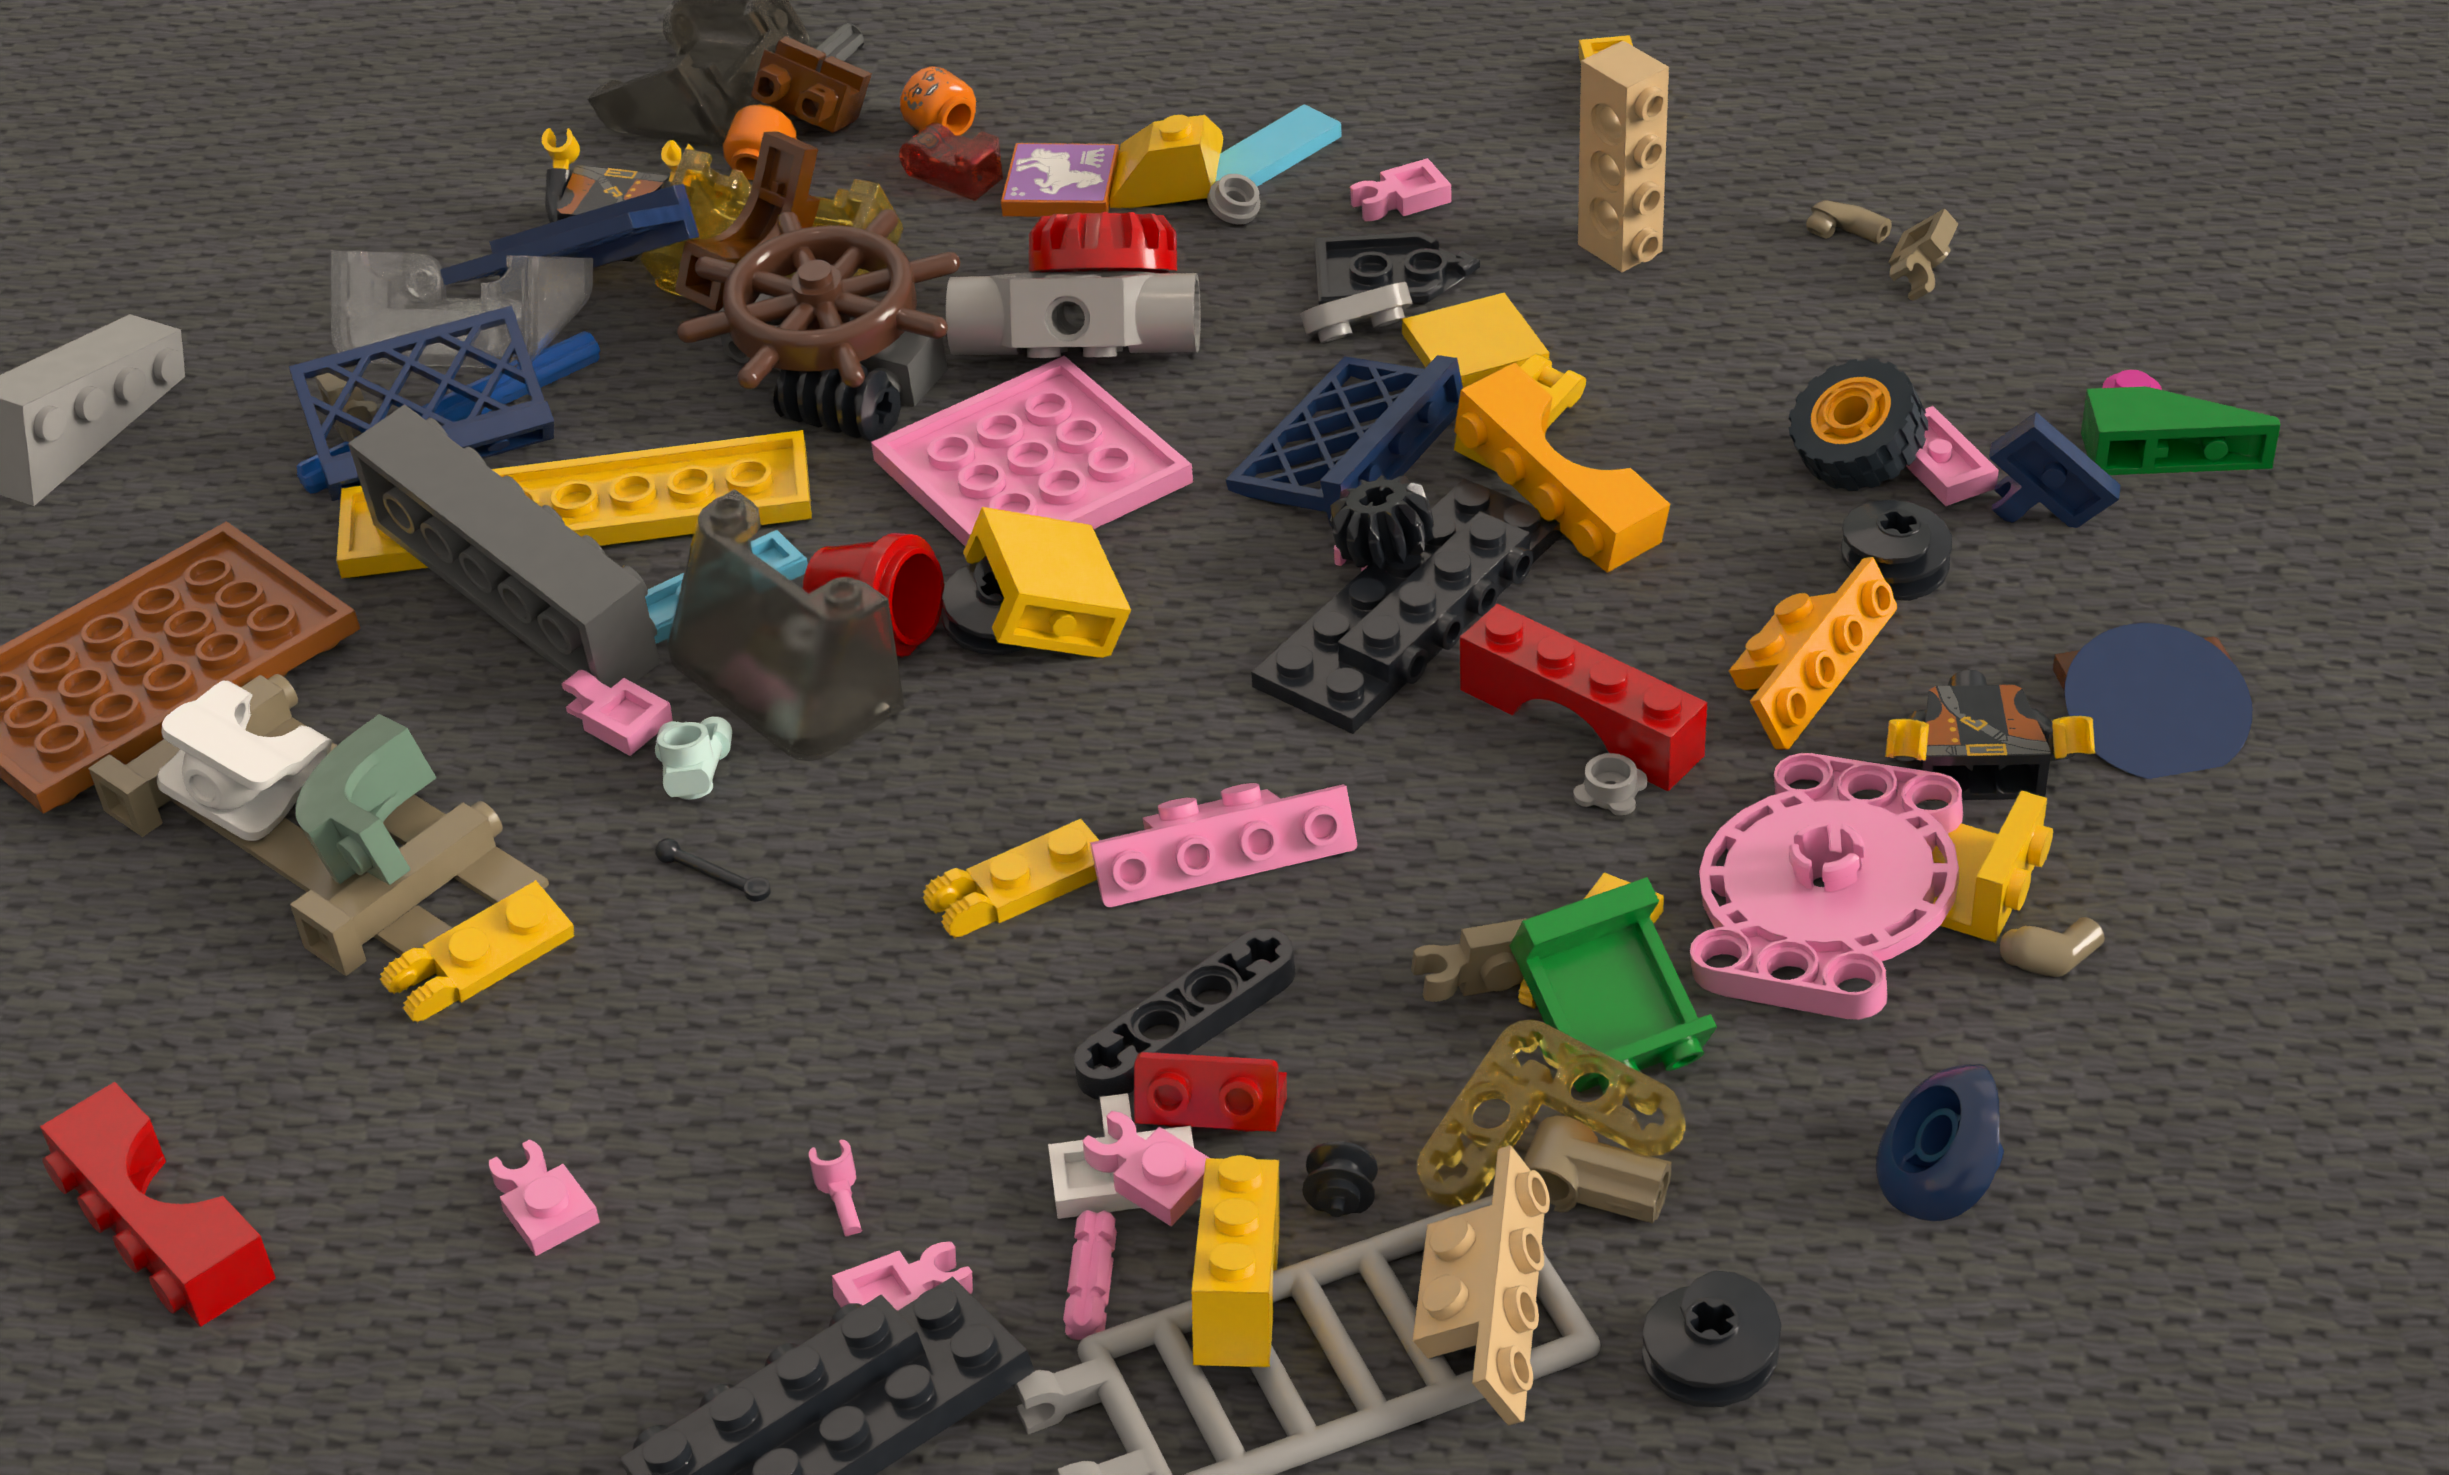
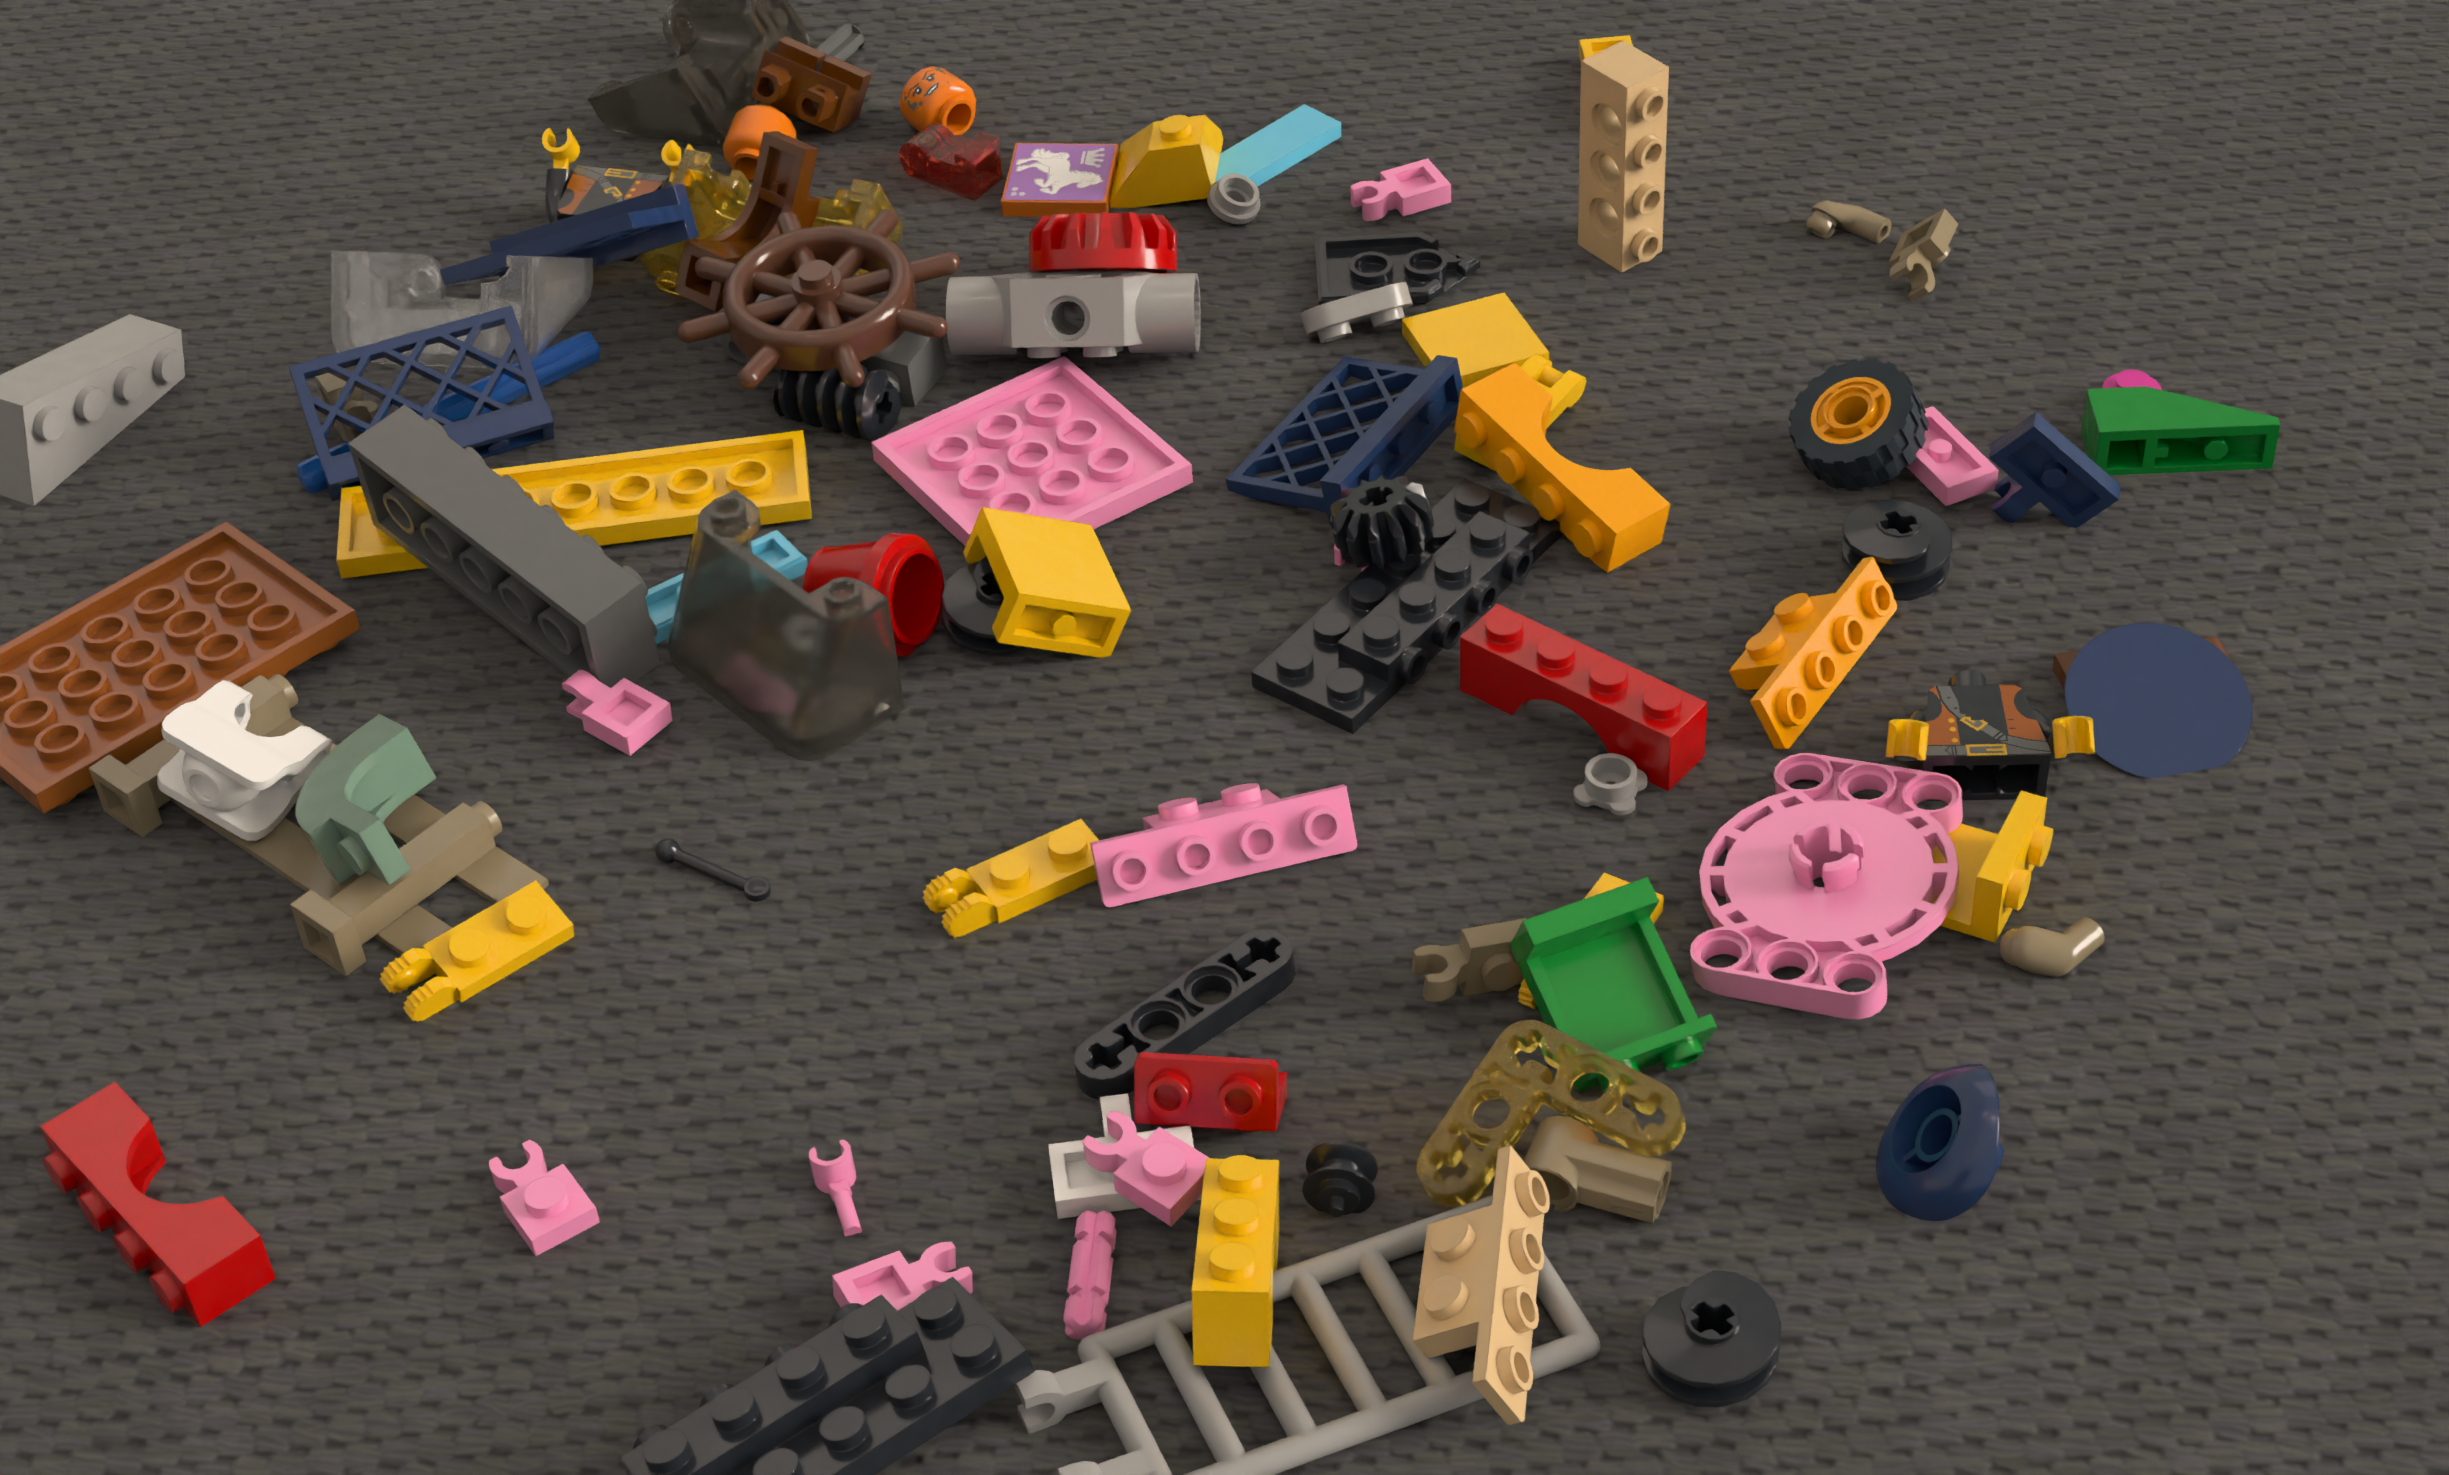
(691, 755): light aqua plate -> none

